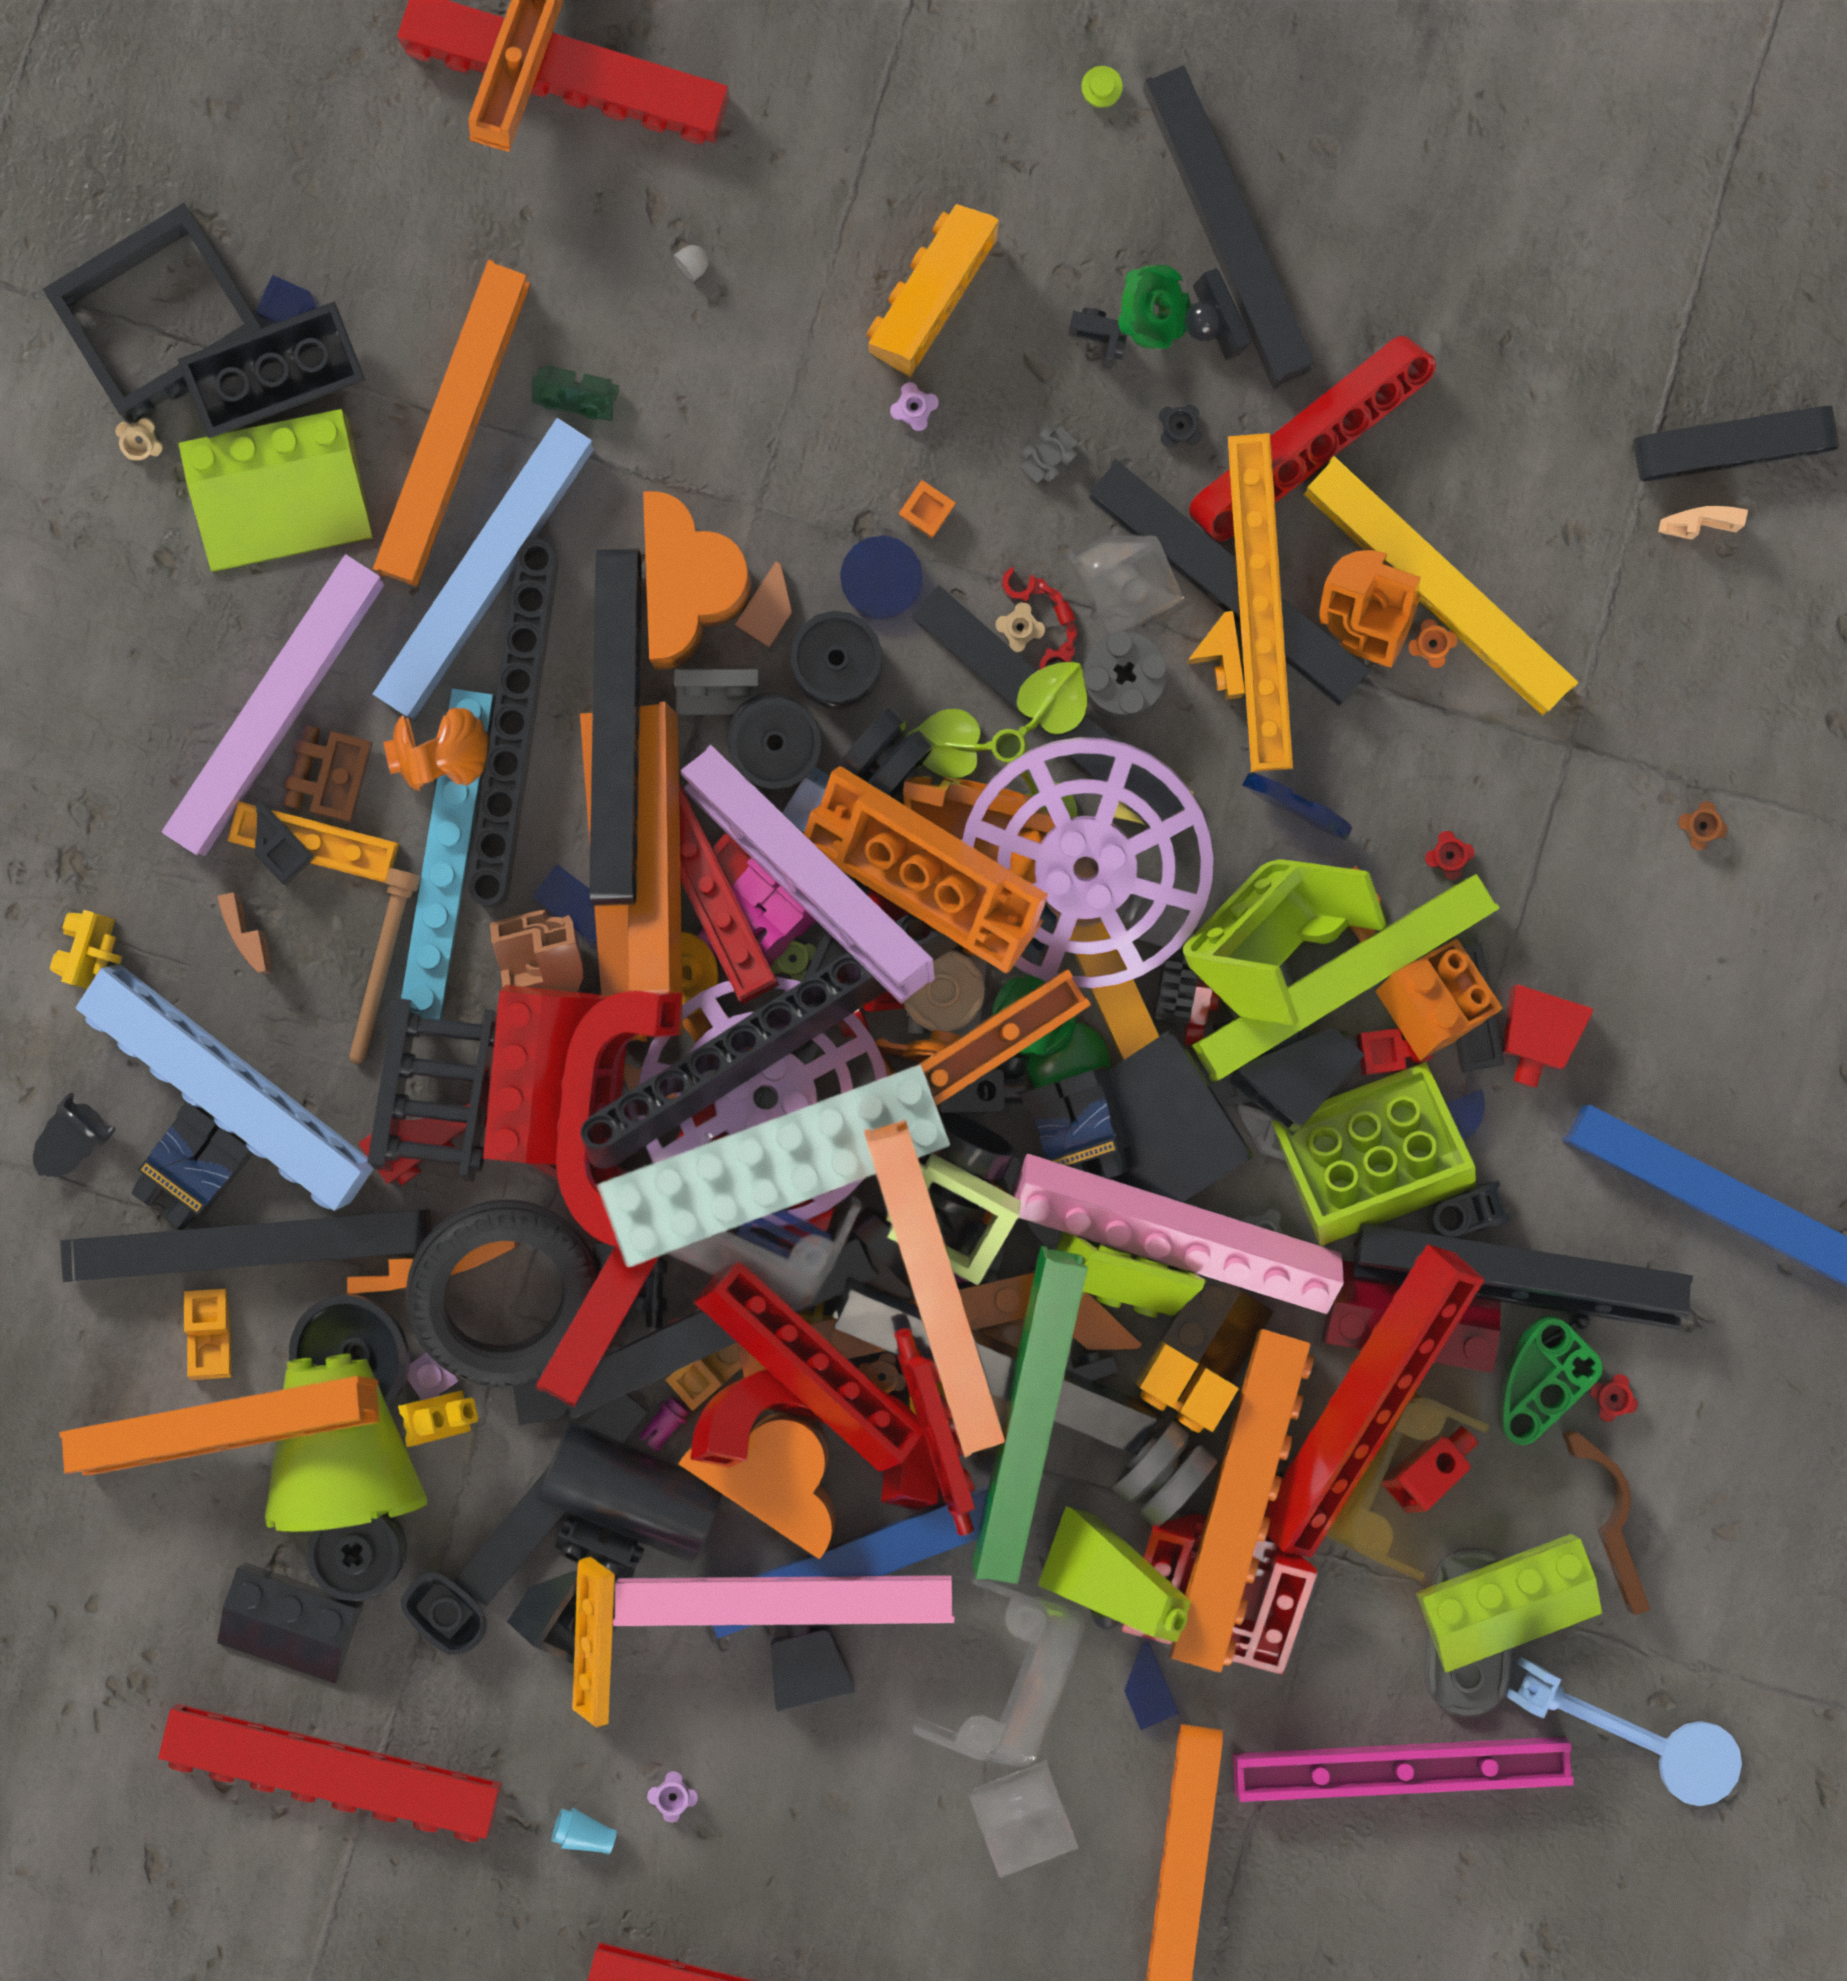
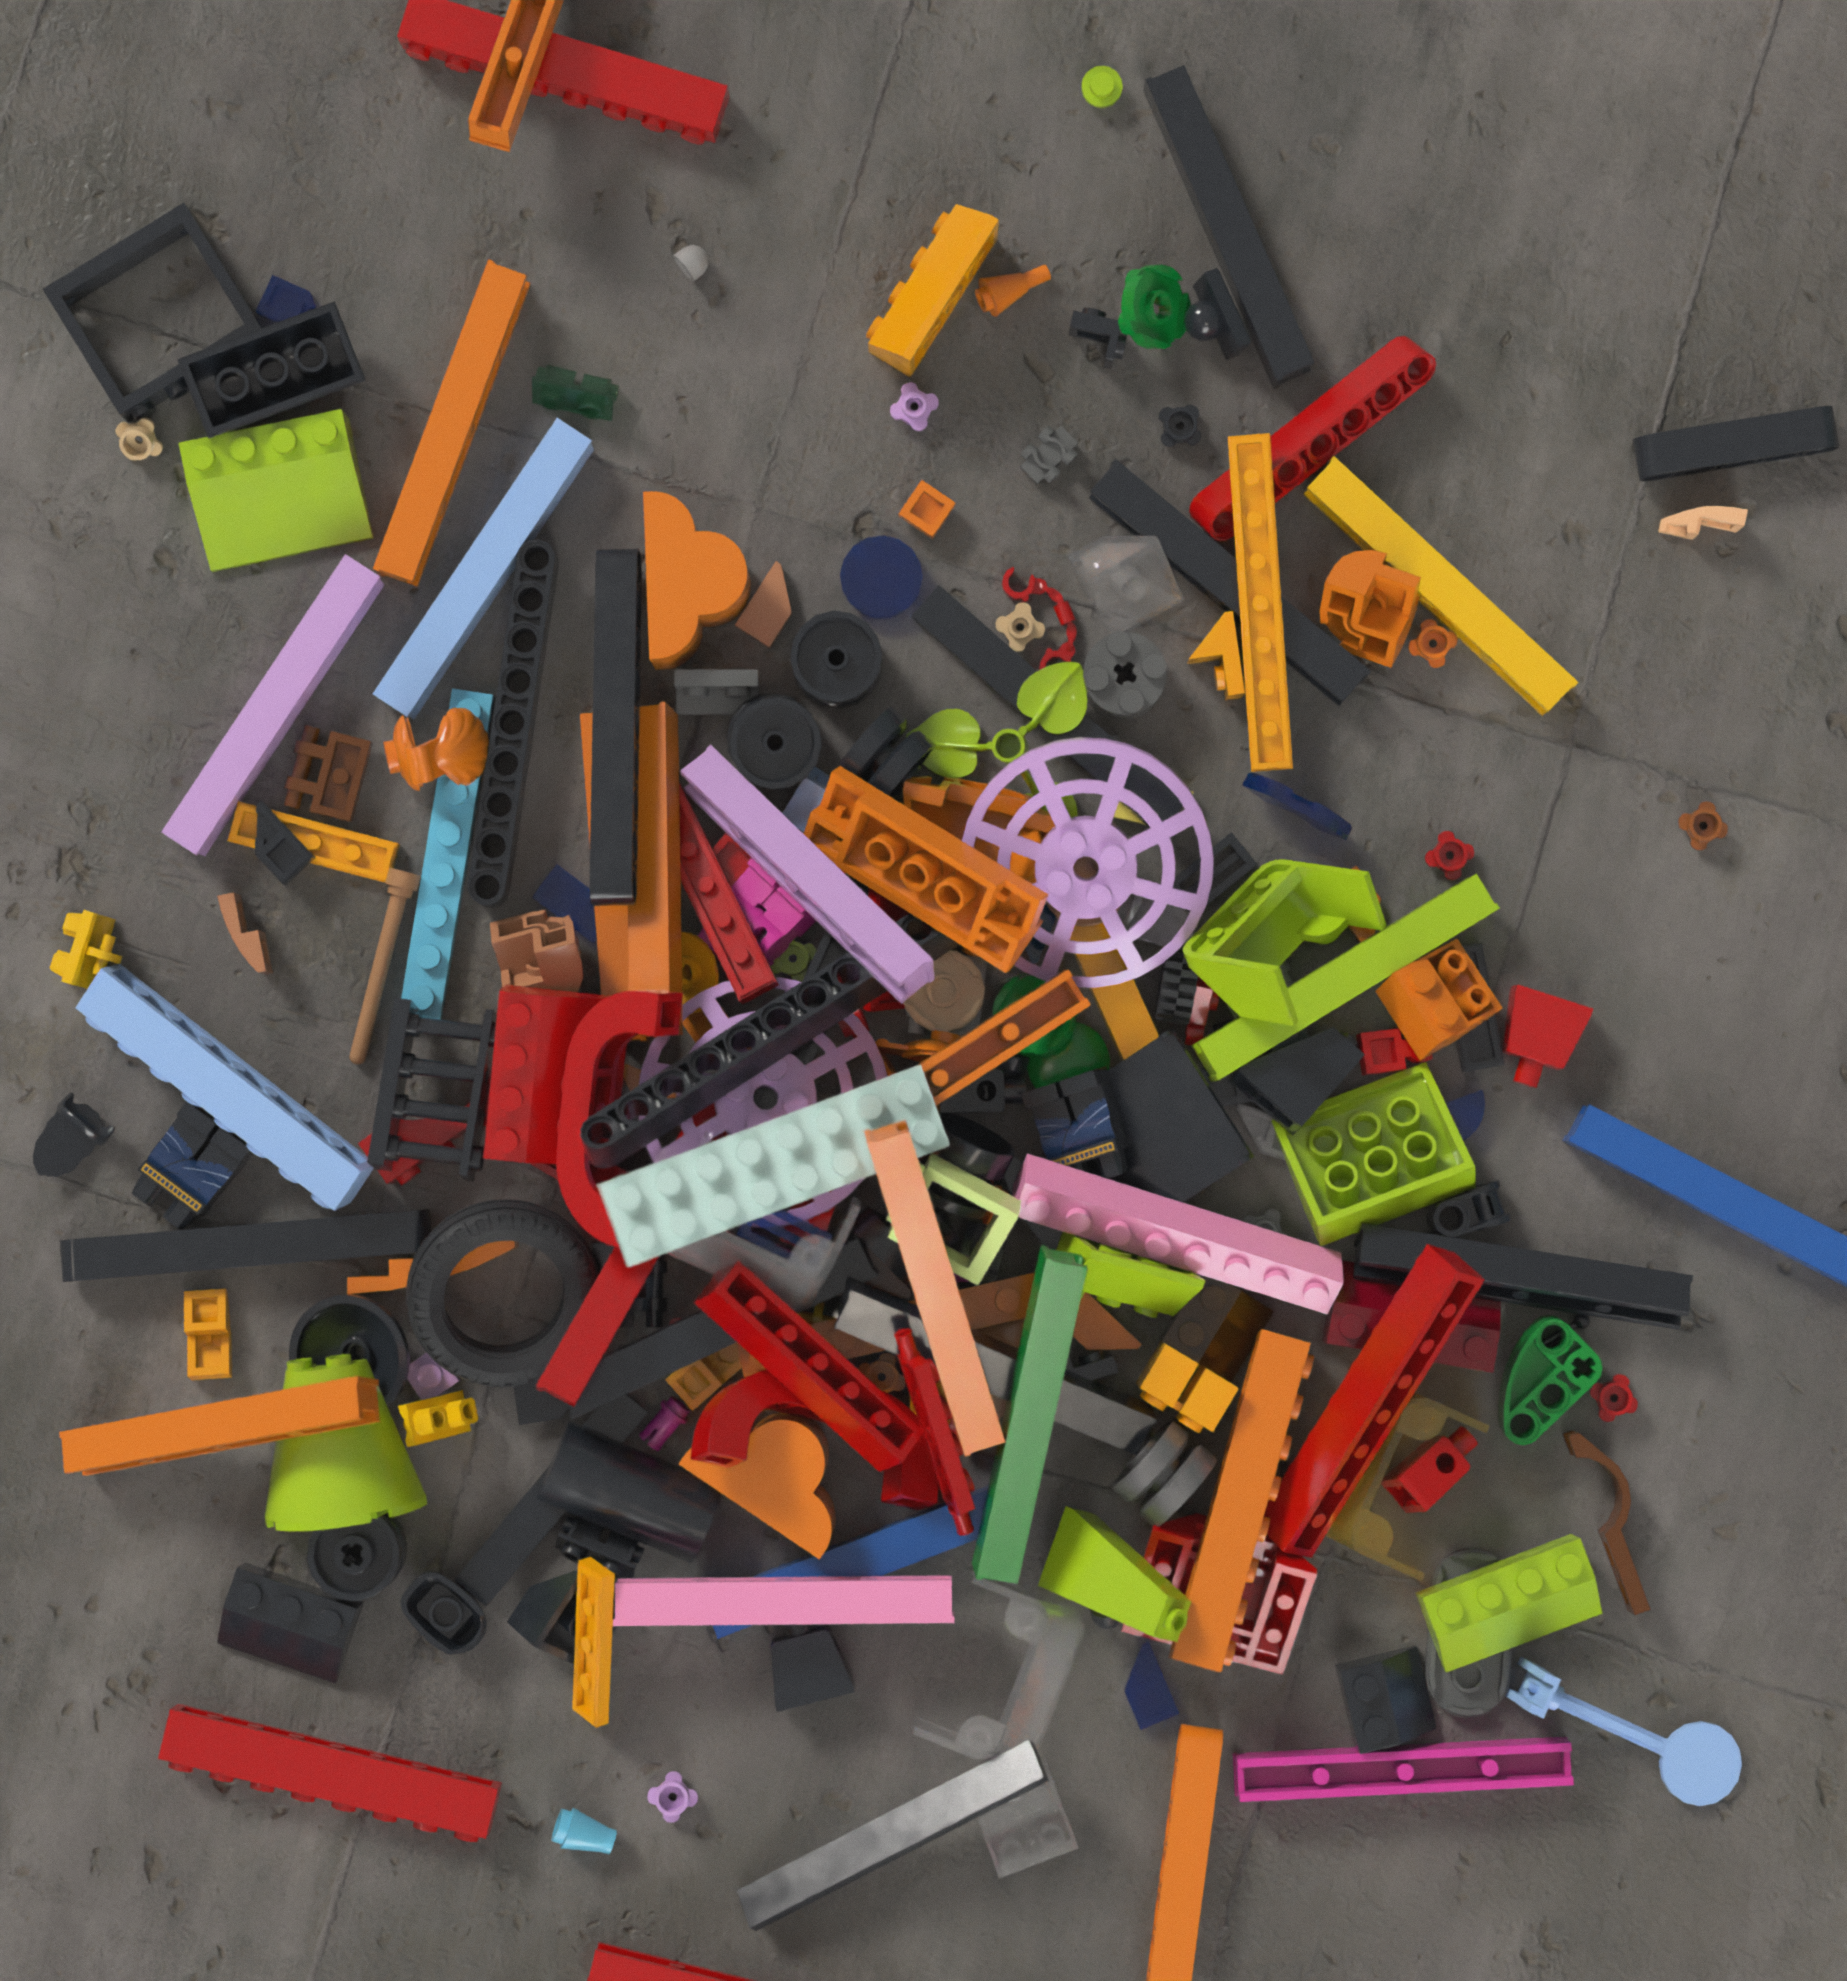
(892, 1835): none -> tile
(1001, 291): none -> orange cone
(1239, 852): none -> black tile
(1385, 1699): none -> black slope

